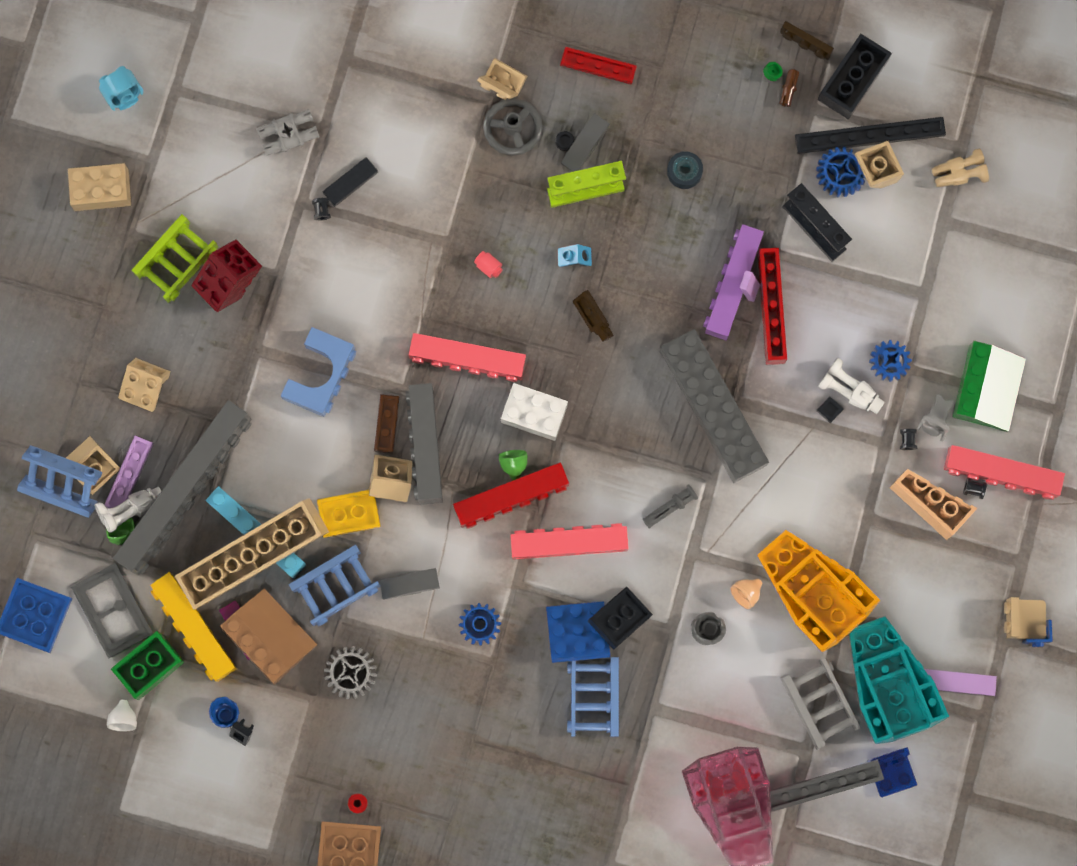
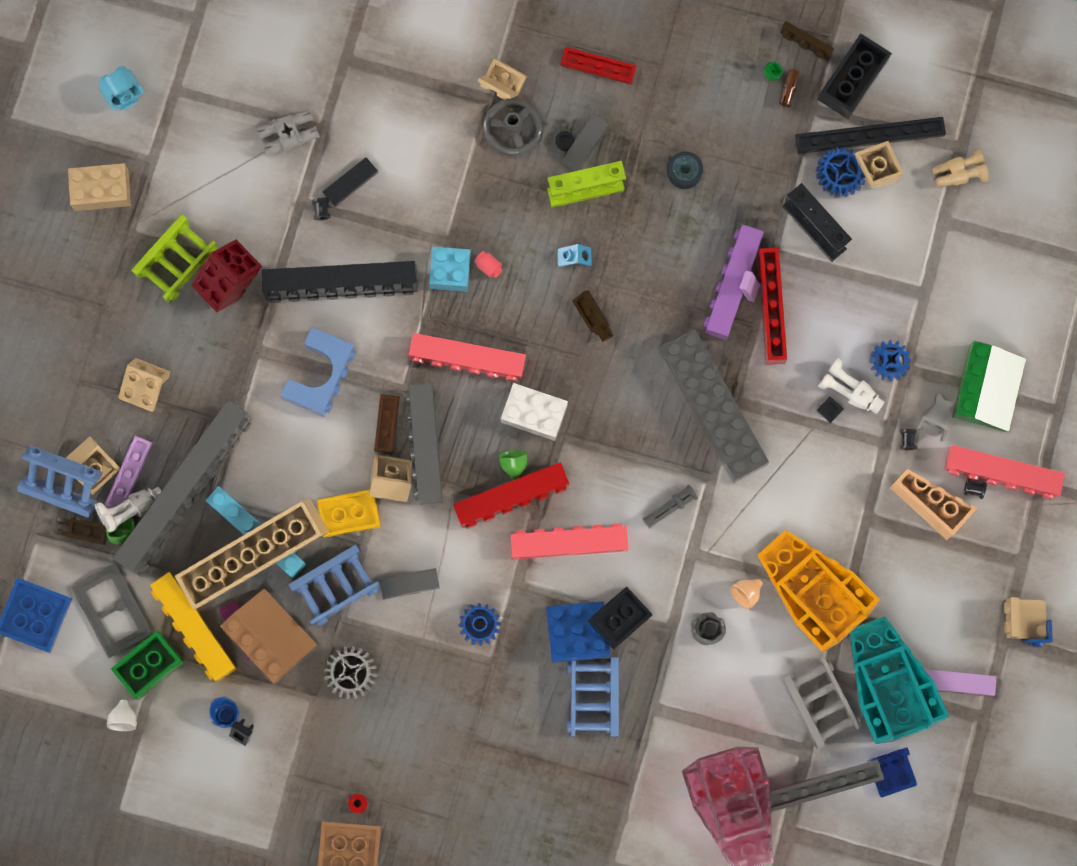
(82, 531): none -> dark brown hinge
(339, 281): none -> black brick
(450, 269): none -> medium azure brick

